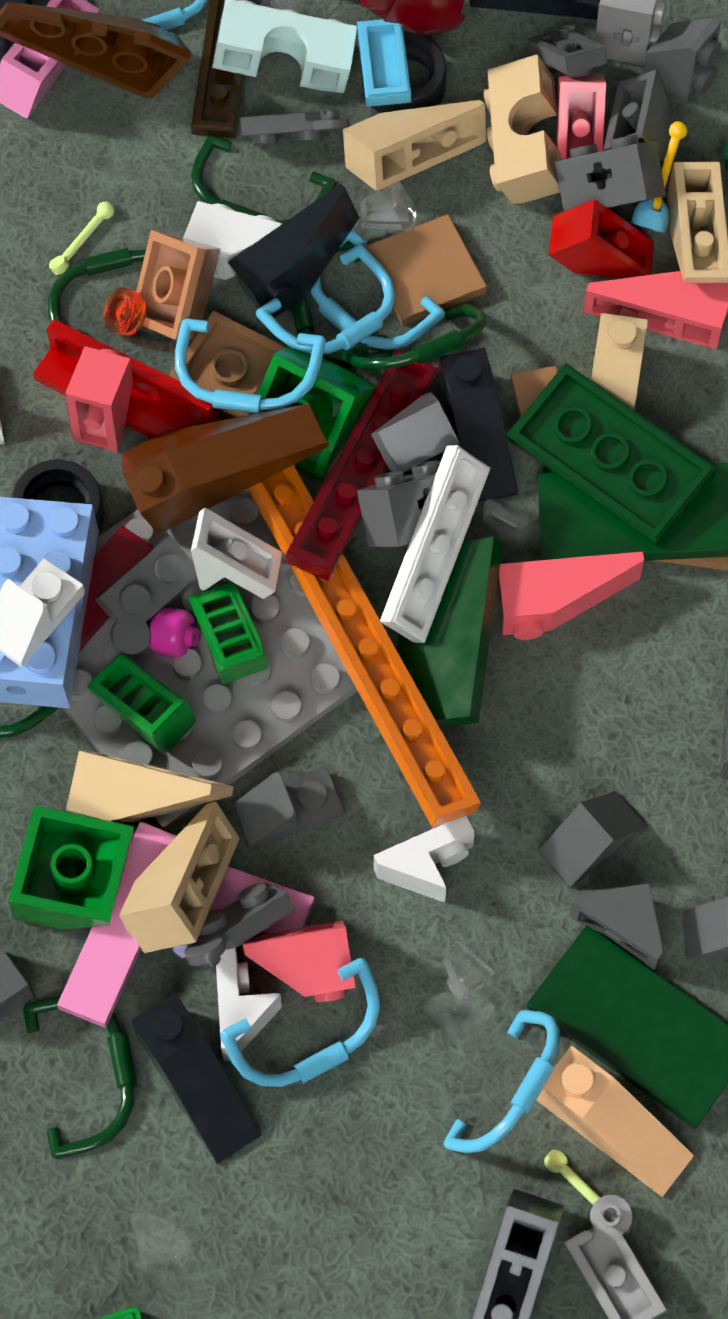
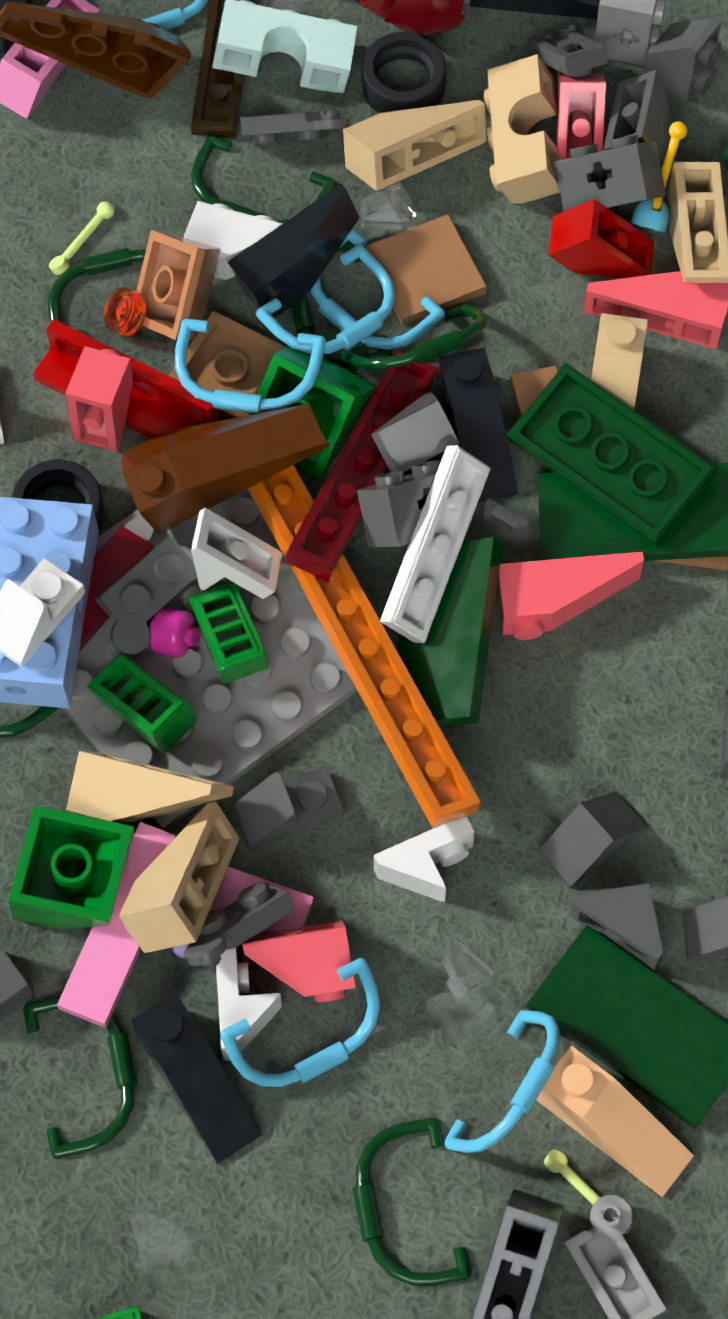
(368, 1212): none -> dark green piece
(383, 63): medium azure tile -> none

